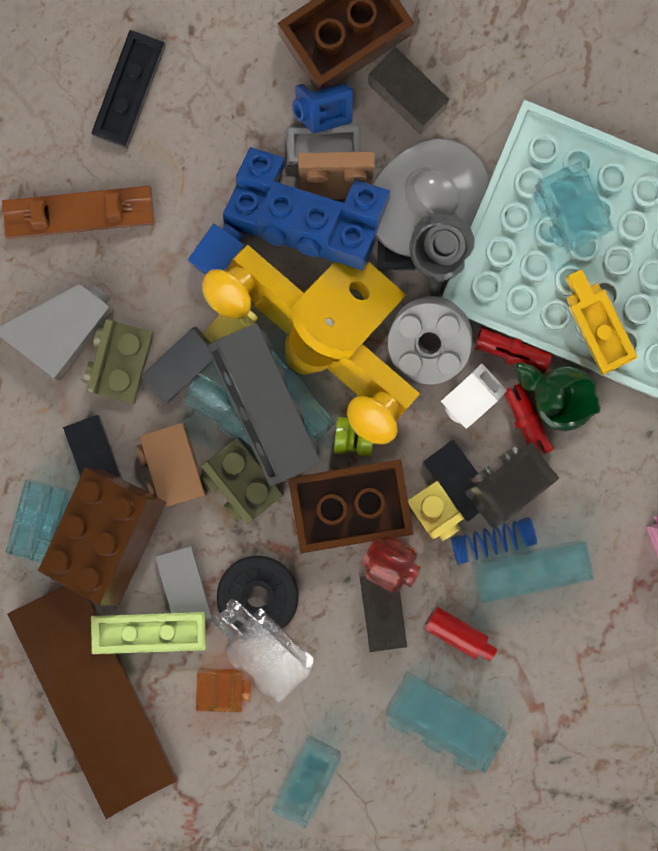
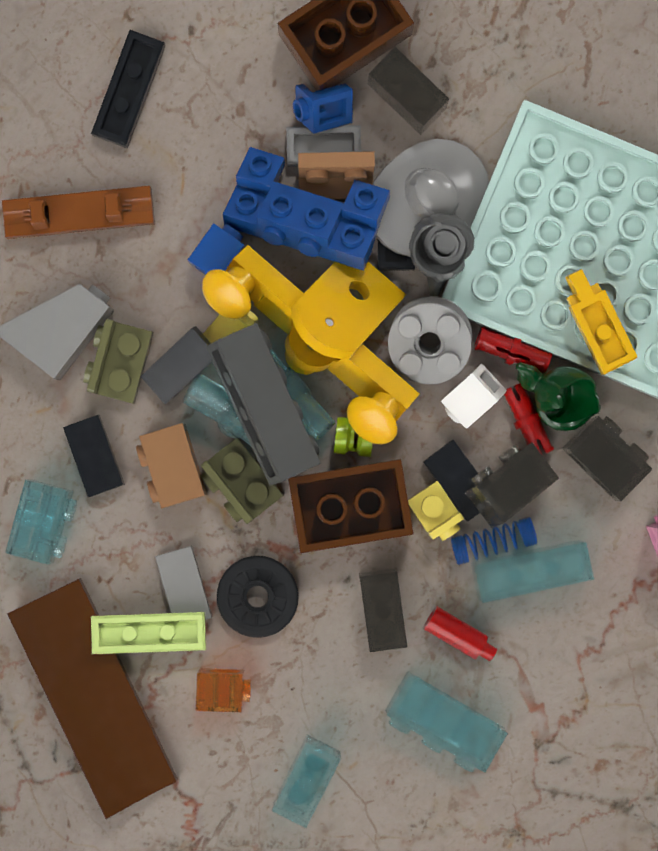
(101, 536): reddish brown brick -> none
(263, 650): clear brick -> none
(391, 564): clear red head -> none
(572, 207): clear light blue brick -> none
(608, 457): none -> clear smoke brick

